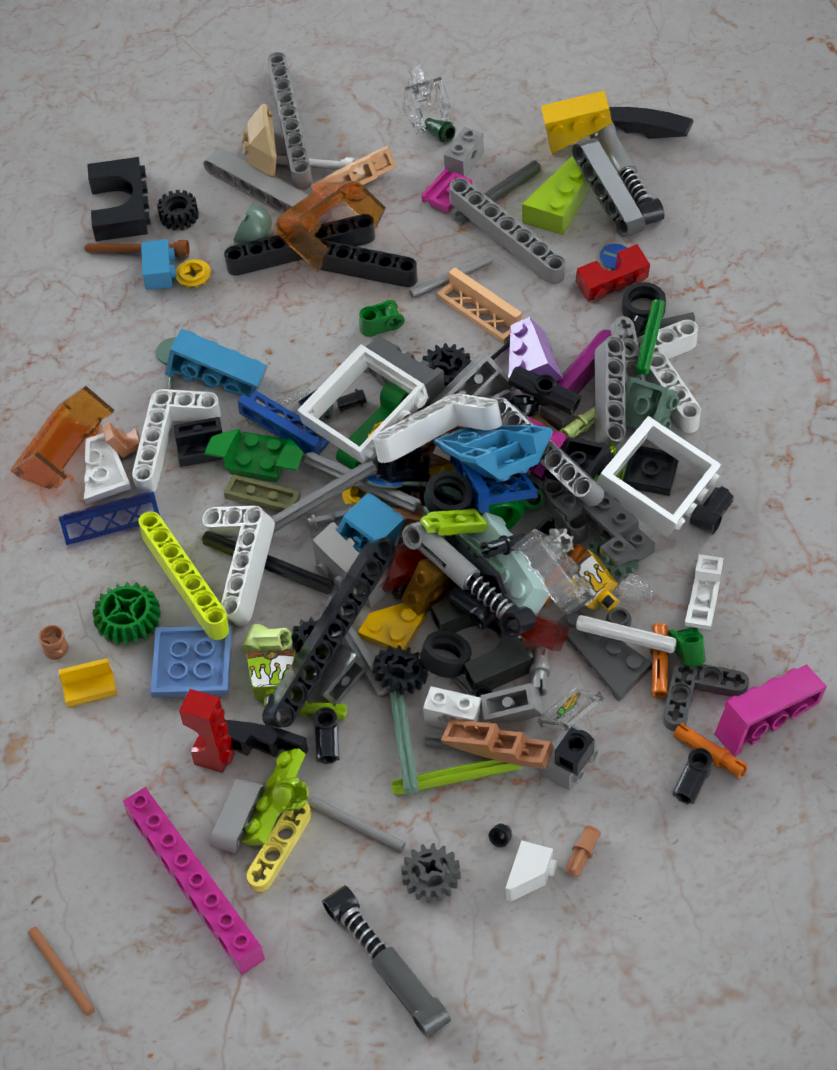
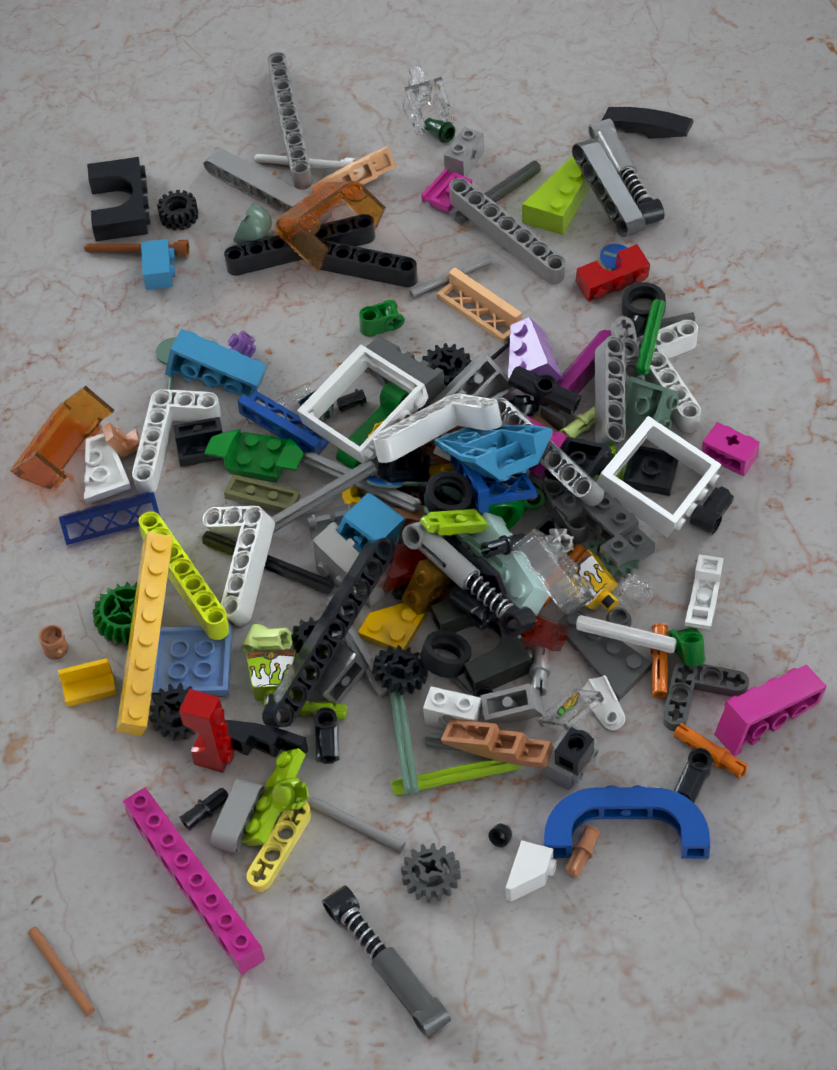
(144, 634): none -> yellow brick
(166, 704): none -> black gear
(199, 267): yellow gear -> none
(204, 808): none -> black axle
(242, 343): none -> medium lavender gear
(260, 141): tan wedge -> none
(575, 119): yellow wedge -> none
(608, 706): none -> white piece
(628, 803): none -> blue arch
(731, 448): none -> dark pink brick

